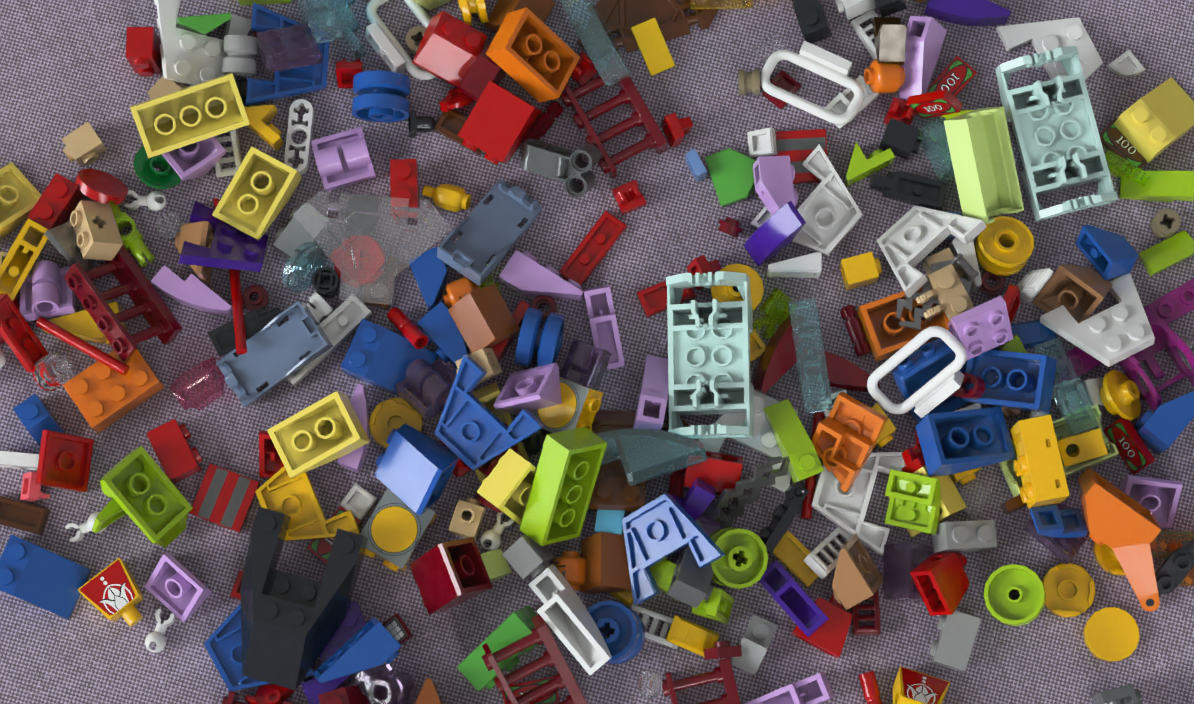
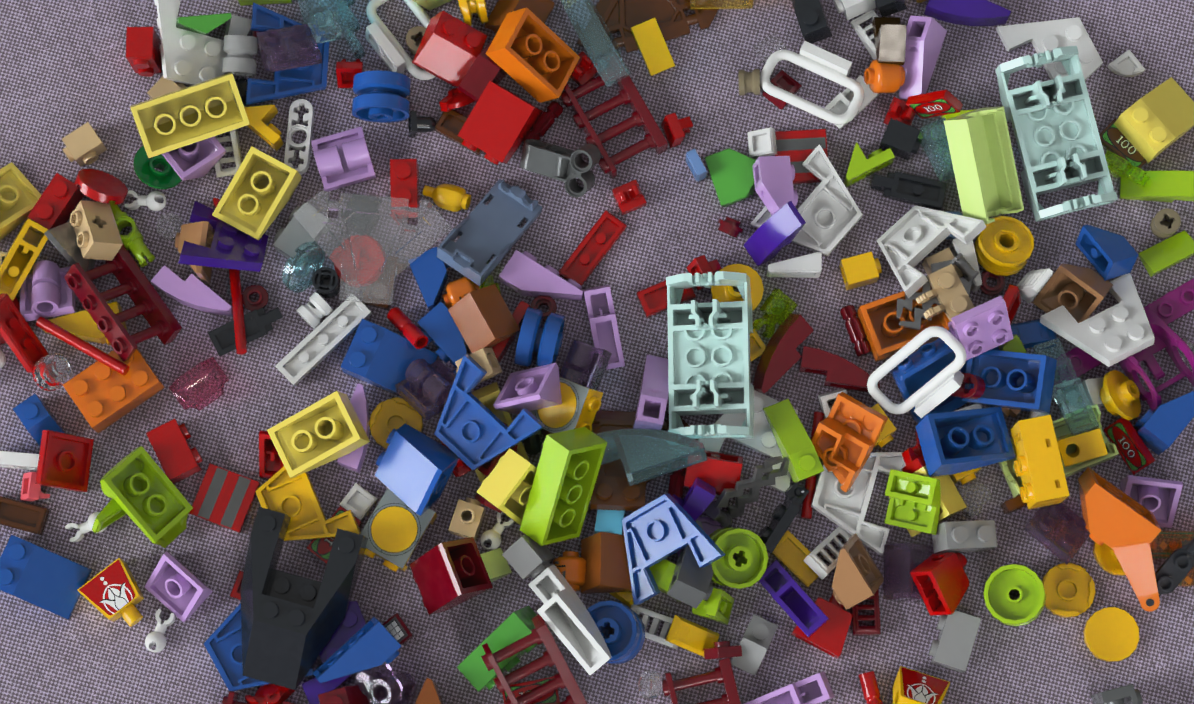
(274, 353): sand blue piece -> none
(810, 355): clear light blue slope -> none
(954, 77): red tile -> none
(1058, 523): blue slope -> none

